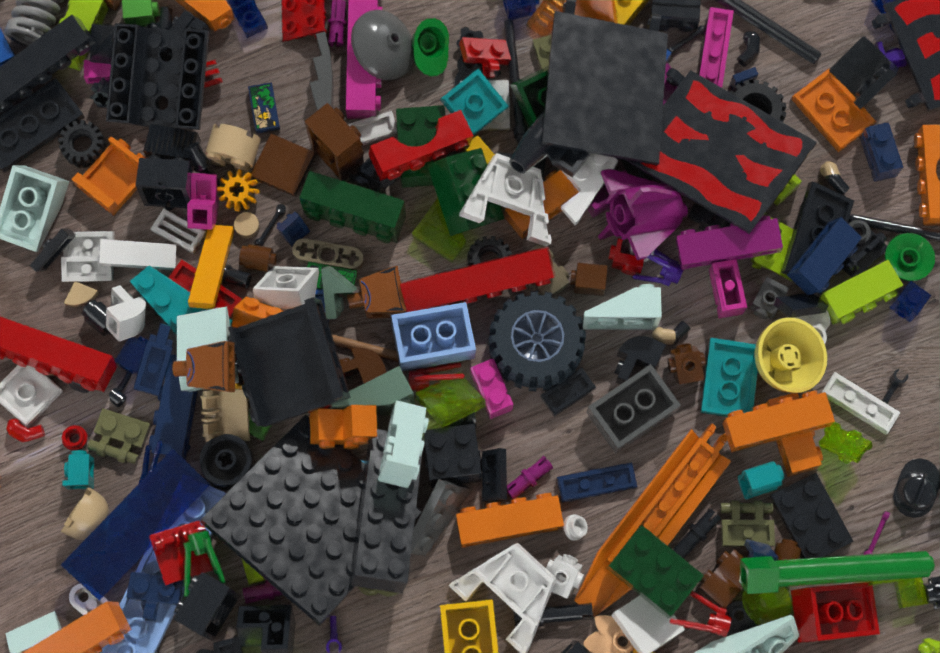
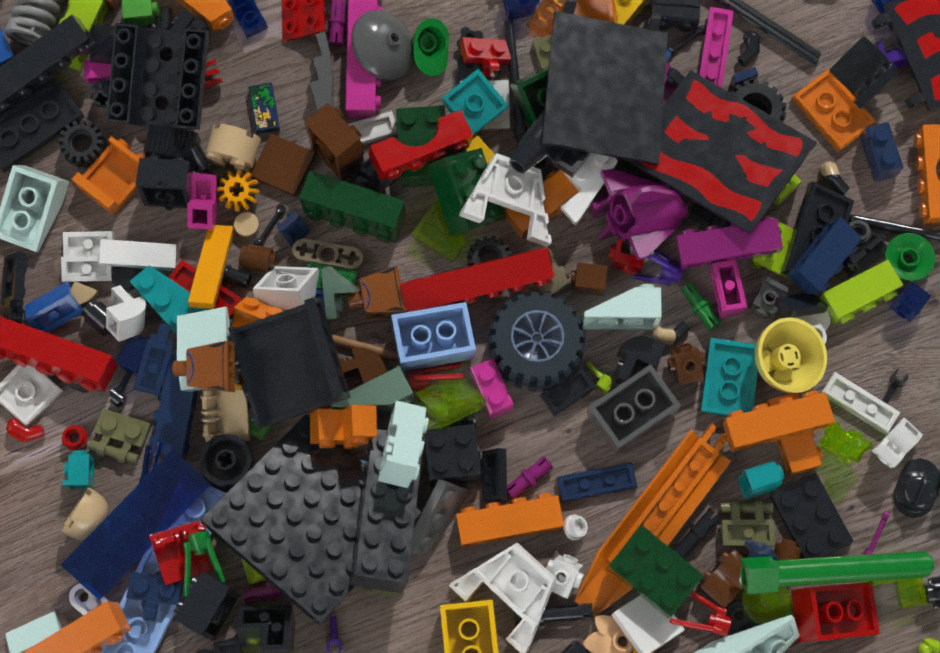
(13, 286): none -> black hinge
(52, 249): black plate -> none
(52, 309): none -> blue panel
(122, 277): none -> black tile
(195, 241): white tile -> none
(604, 383): none -> lime hand
(701, 306): none -> green pin
(897, 443): none -> white brick

